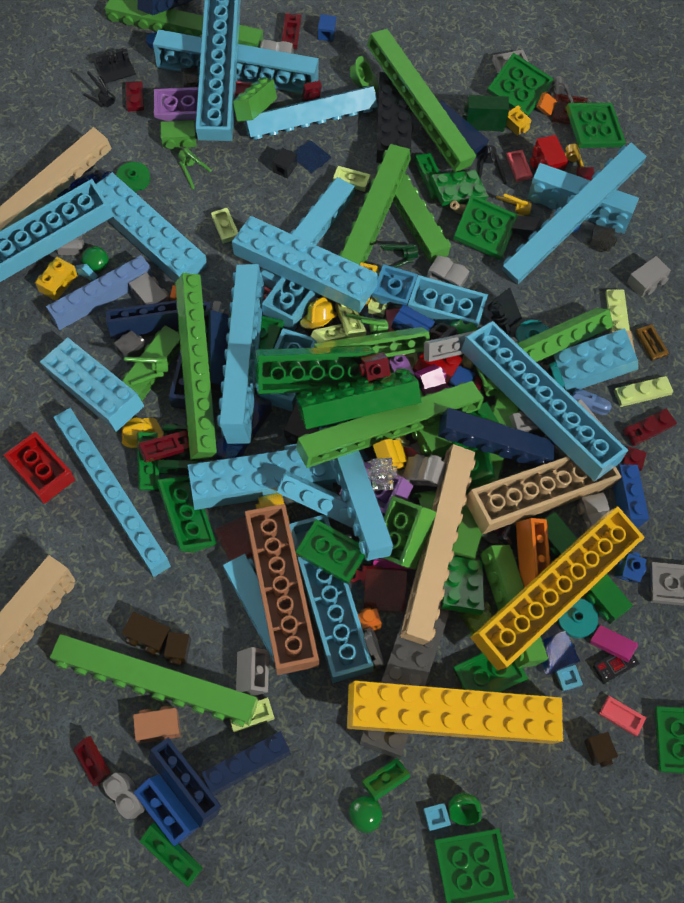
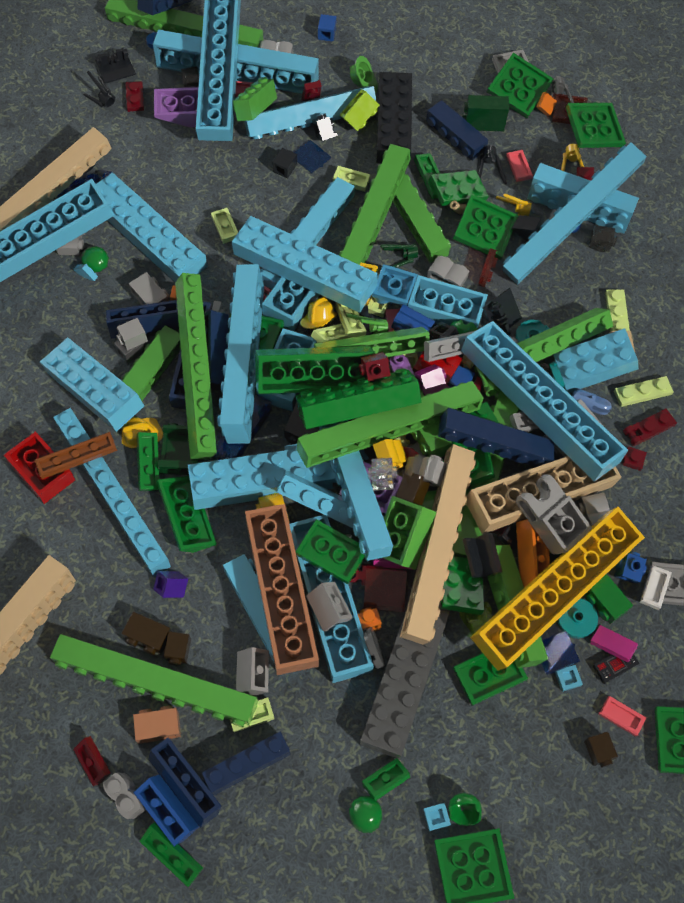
(56, 278): yellow brick -> none
(75, 455): none -> dark orange tile
(97, 293): medium blue brick -> none
(131, 334): none -> light grey brick
(141, 175): green plate -> none
(158, 364): bright green plant -> none
(164, 446): dark red plate -> none
(170, 584): none -> dark purple panel
(178, 134): bright green brick -> none
(189, 159): bright green plant -> none
(235, 538): clear red tile -> none
(292, 28): dark red plate -> none
(323, 127): none -> brick
(328, 605): none -> light grey panel
(359, 110): none -> lime brick
(413, 489): none -> dark brown brick
(421, 100): bright green brick -> none
(454, 712): yellow brick -> none
(482, 556): none -> black panel
(490, 262): none -> clear red plate
(518, 121): yellow brick -> none
(548, 152): red brick -> none
(554, 516): none -> light grey brick
(630, 494): blue brick -> none
(648, 277): light grey brick -> none
(655, 587): none -> white tile
(656, 354): pearl gold tile -> none

